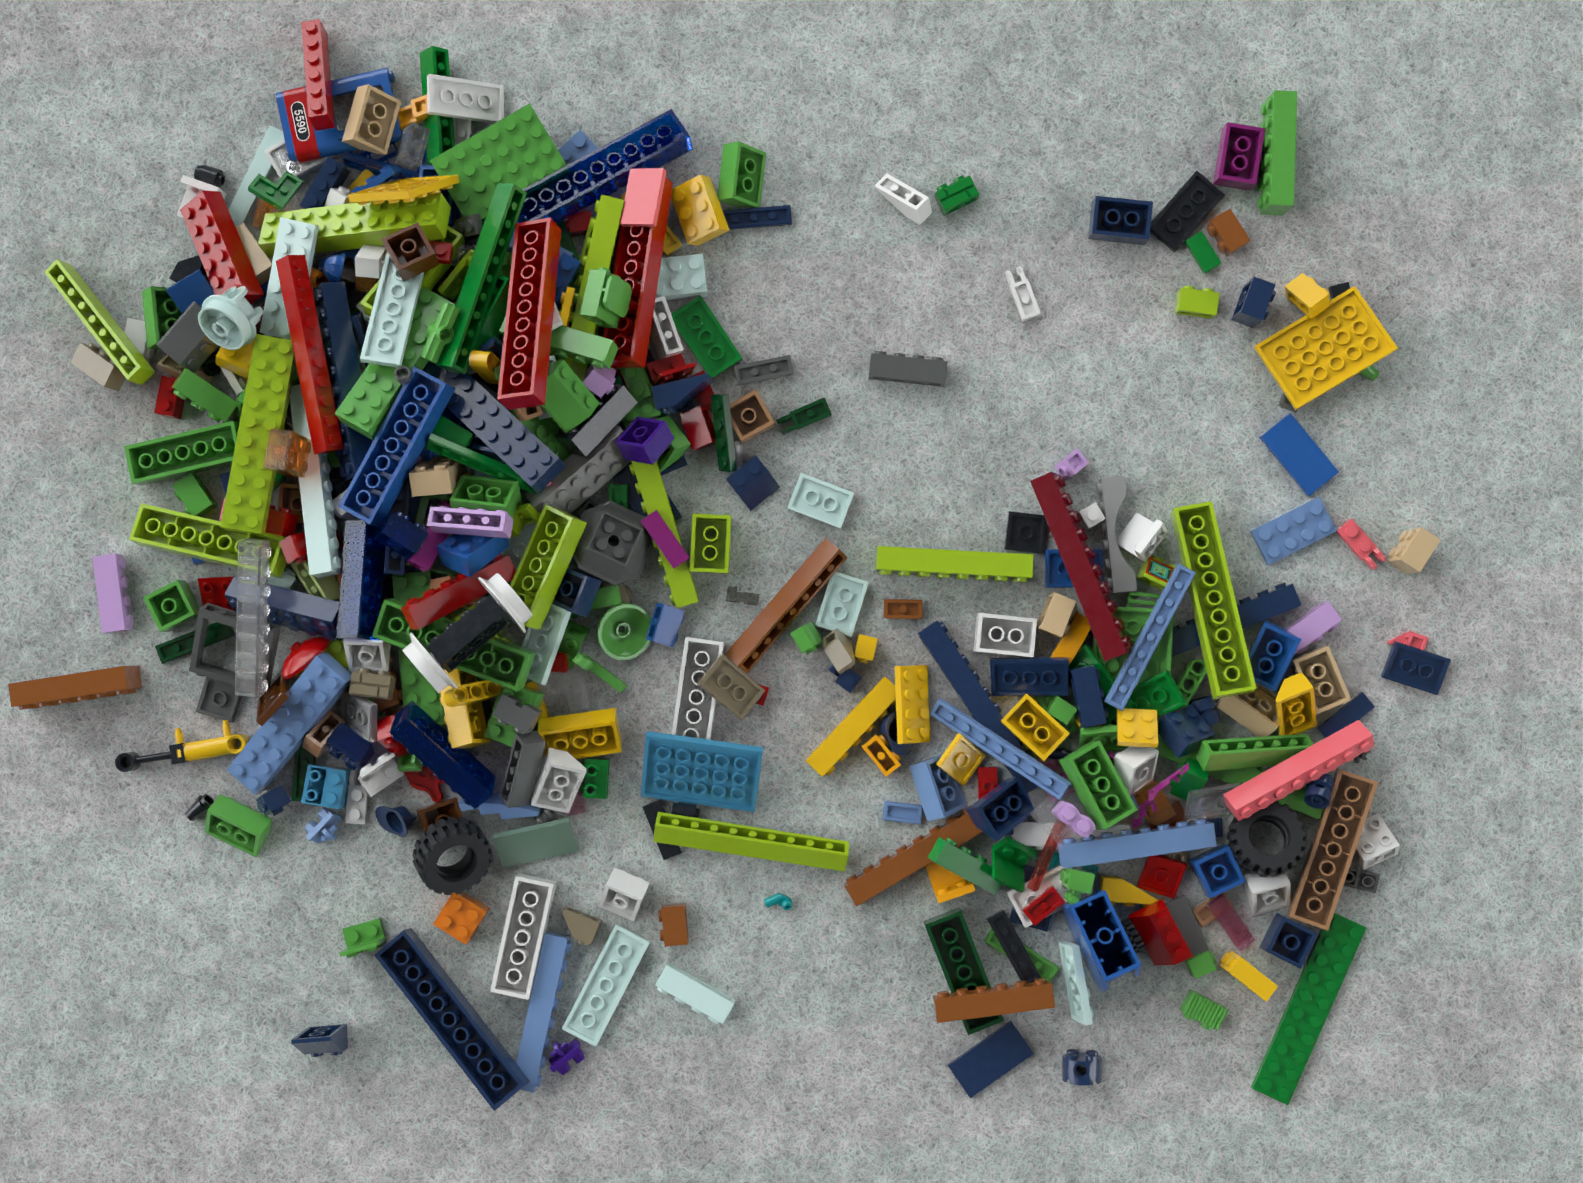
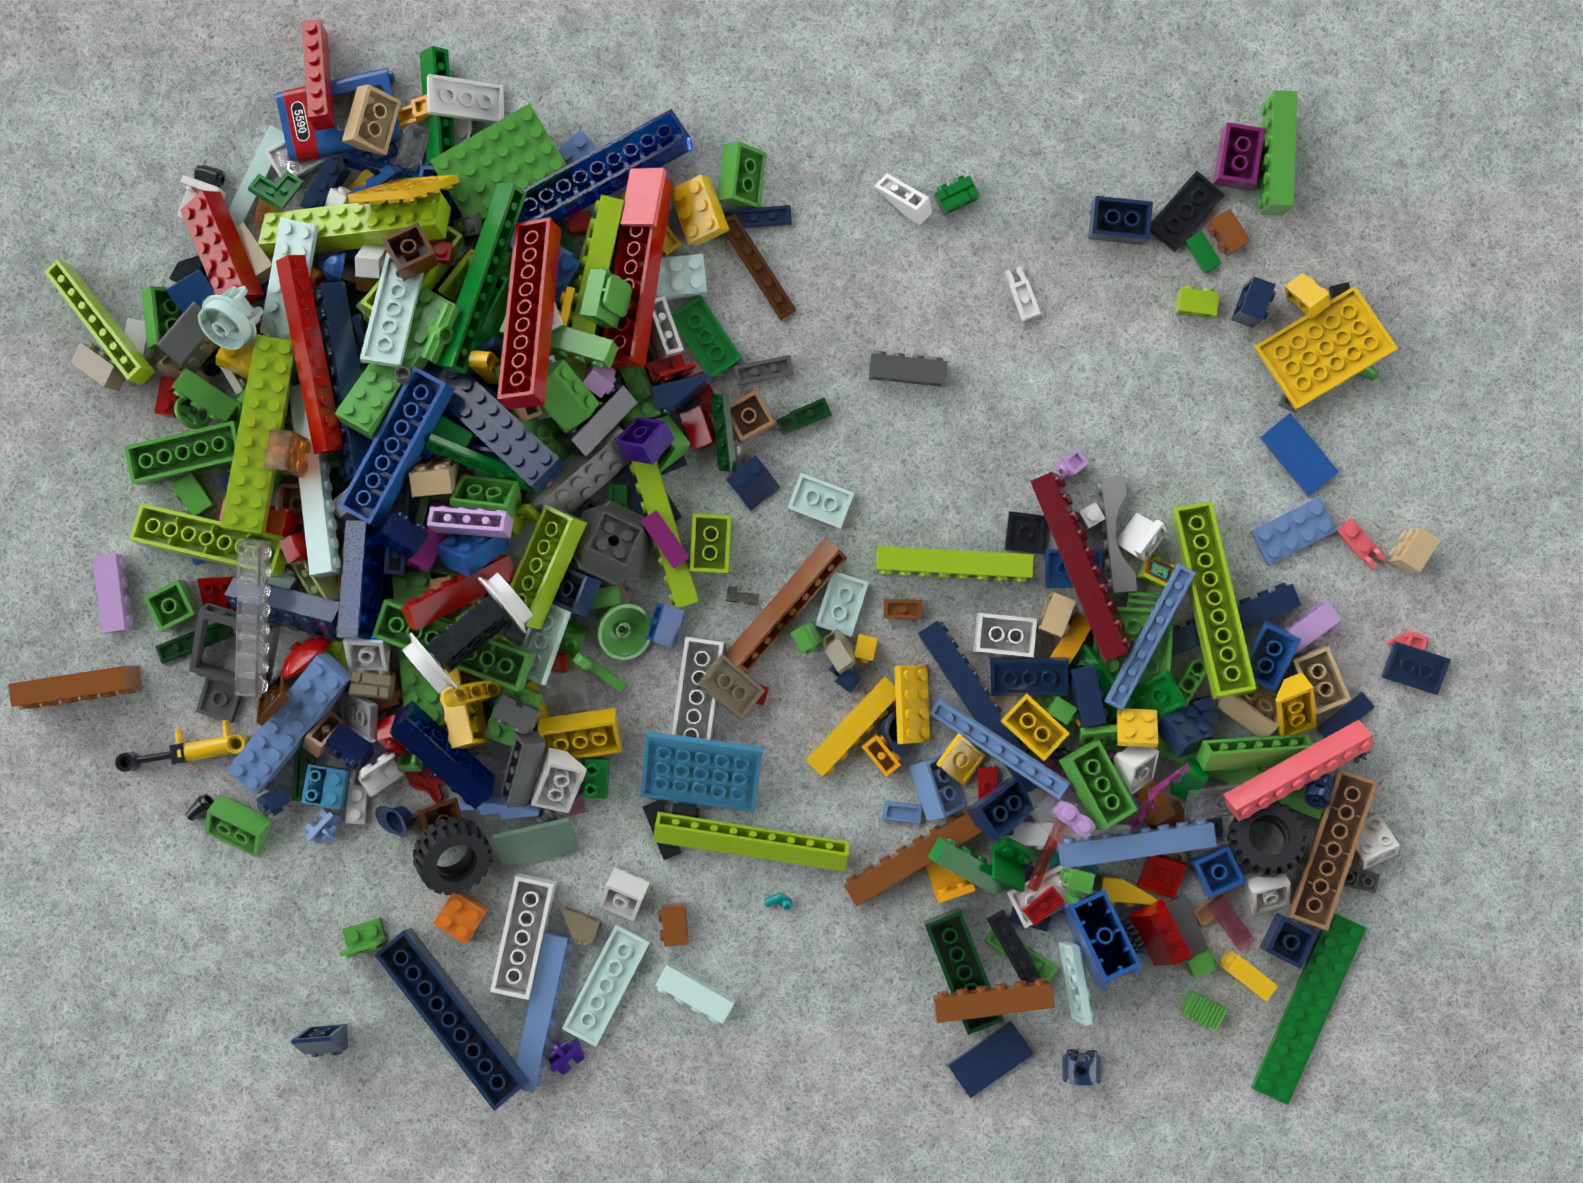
(187, 417): none -> bright green piece
(759, 268): none -> reddish brown tile

